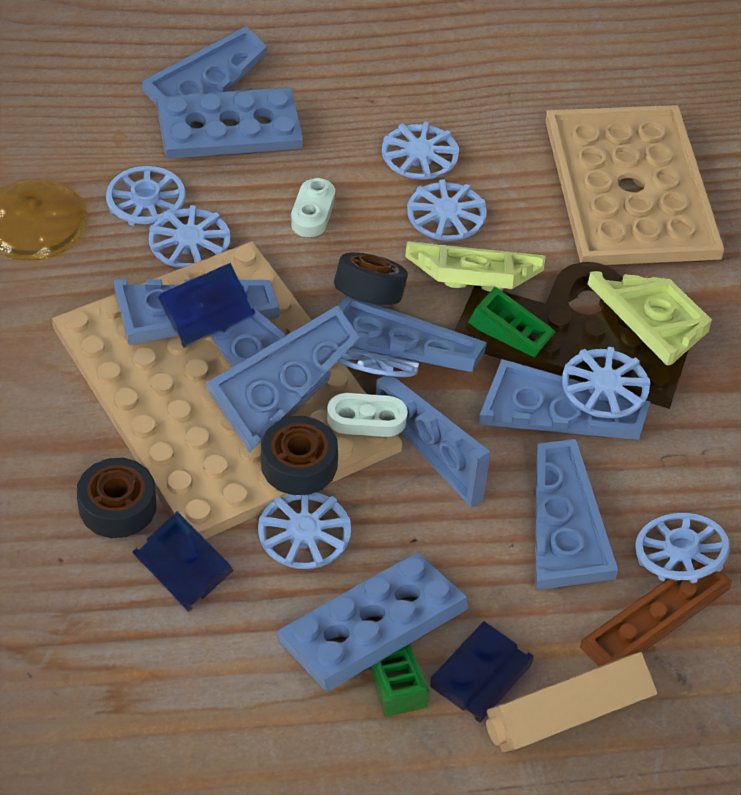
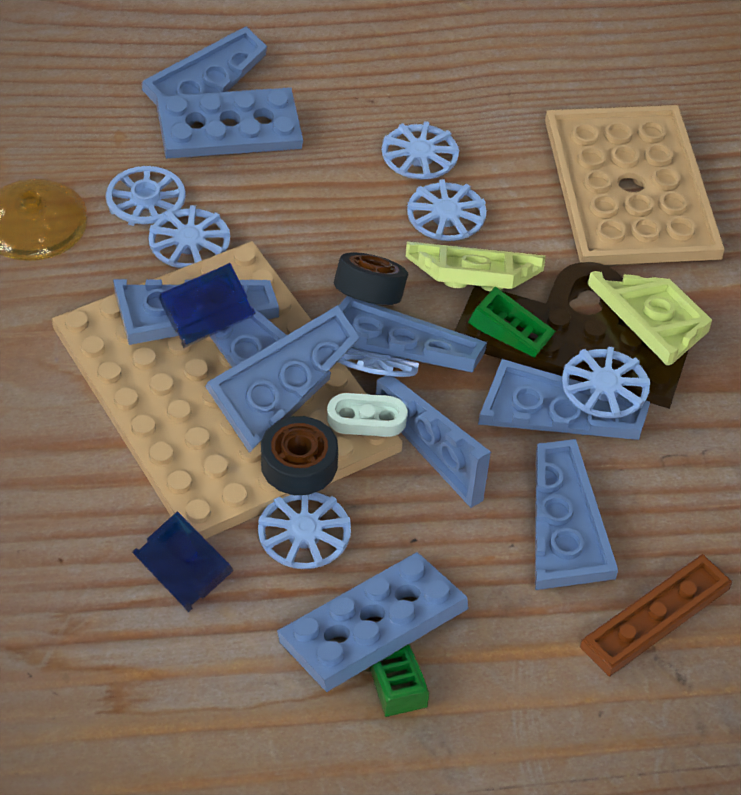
(99, 499): wheel -> none
(313, 207): light aqua plate -> none
(481, 671): clear blue plate -> none
(570, 702): tan brick -> none
(682, 546): light blue wheel -> none

